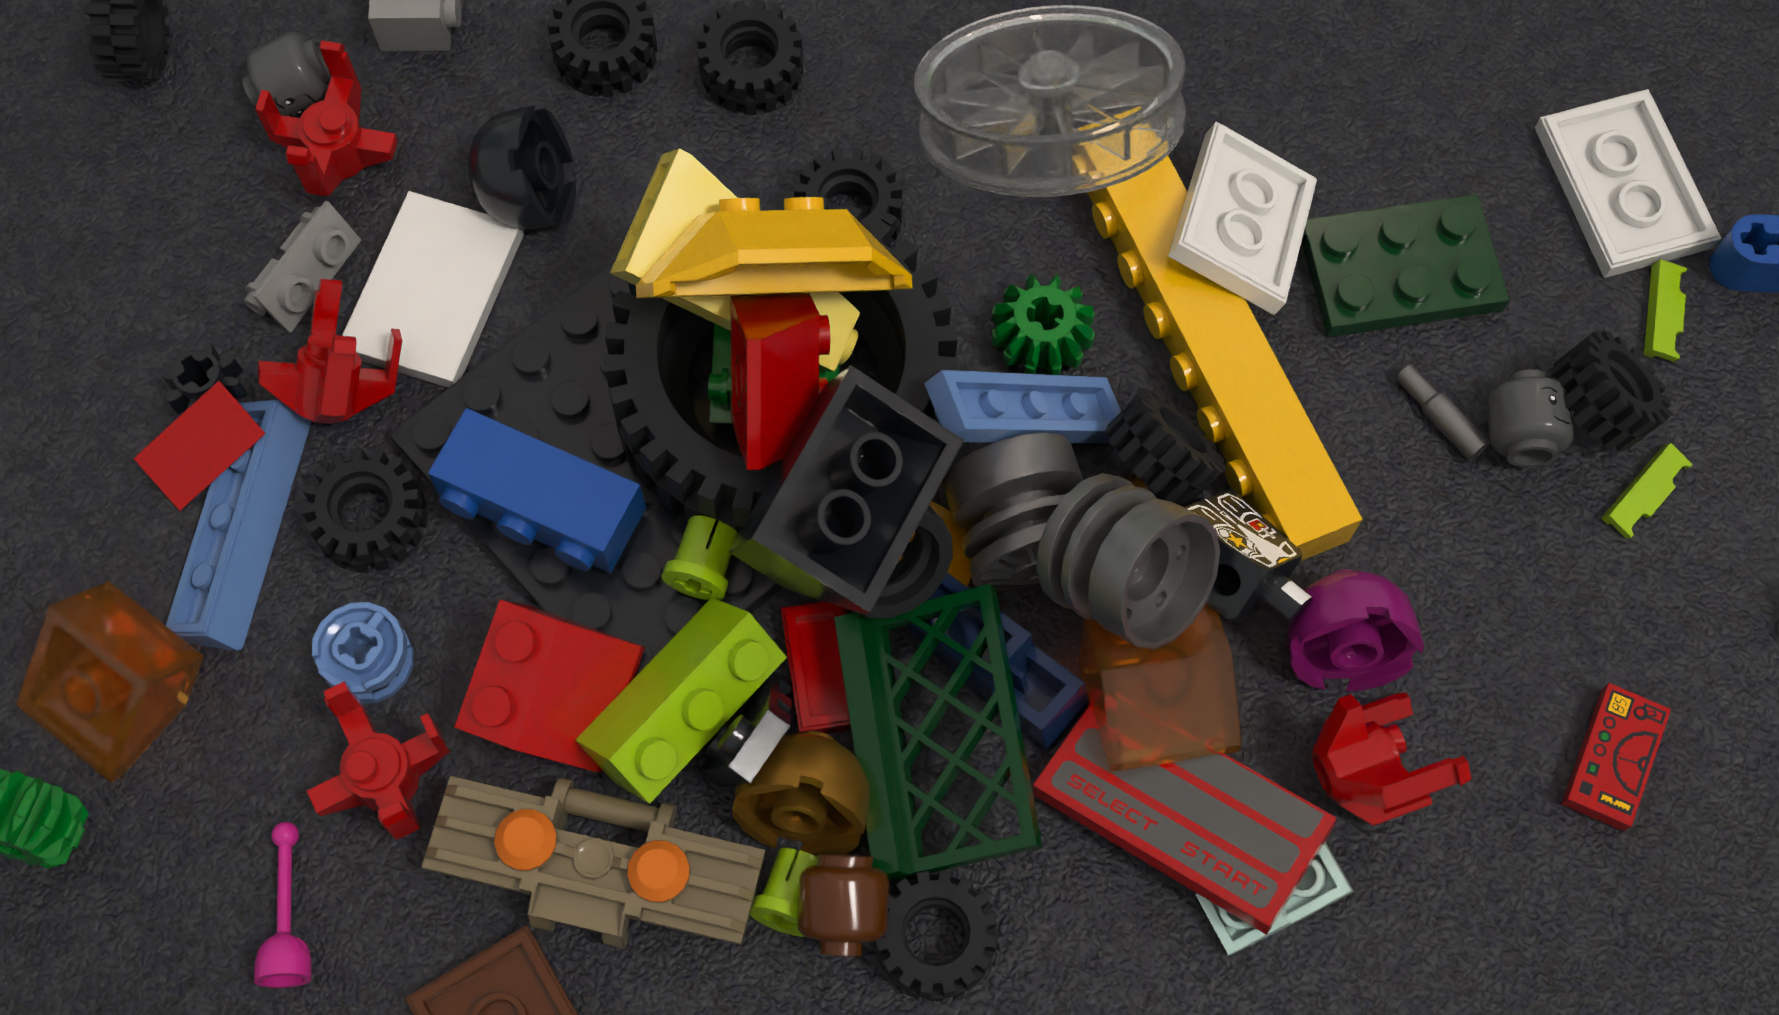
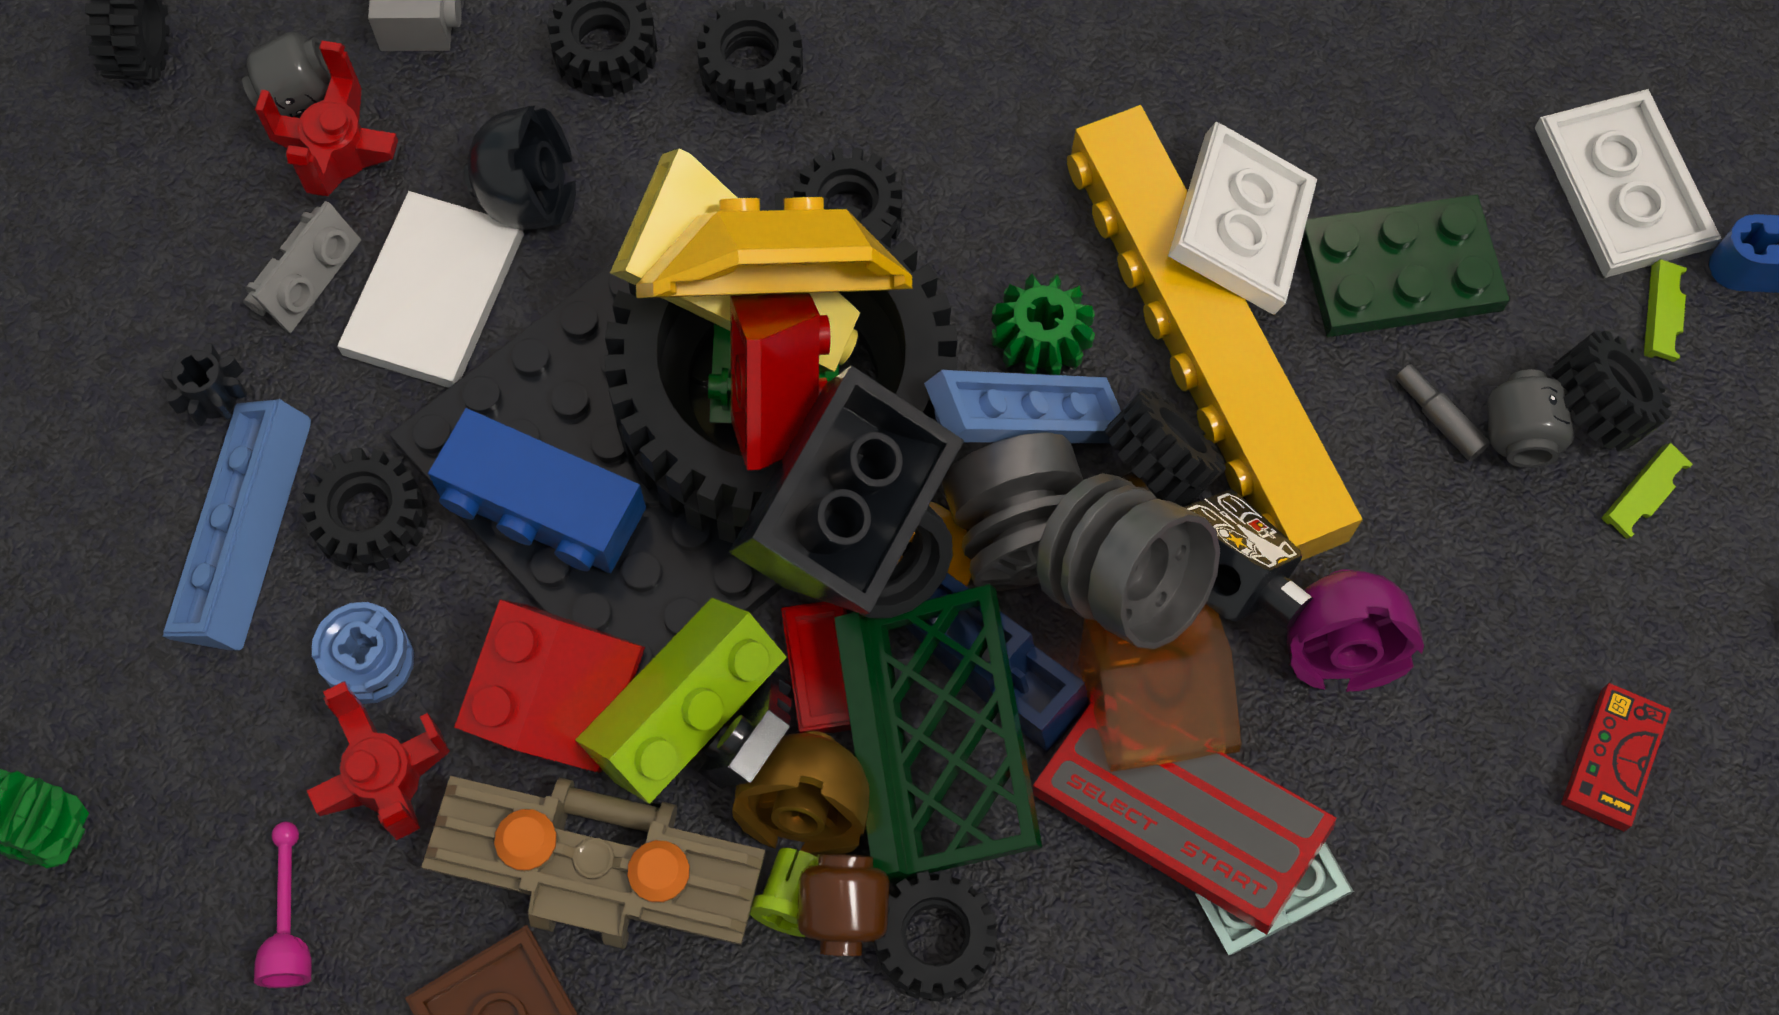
(107, 677): clear orange slope -> none
(199, 445): red sticker -> none
(328, 375): red piece -> none
(697, 569): lime bush -> none
(1018, 85): clear wheel -> none
(1362, 762): red piece -> none

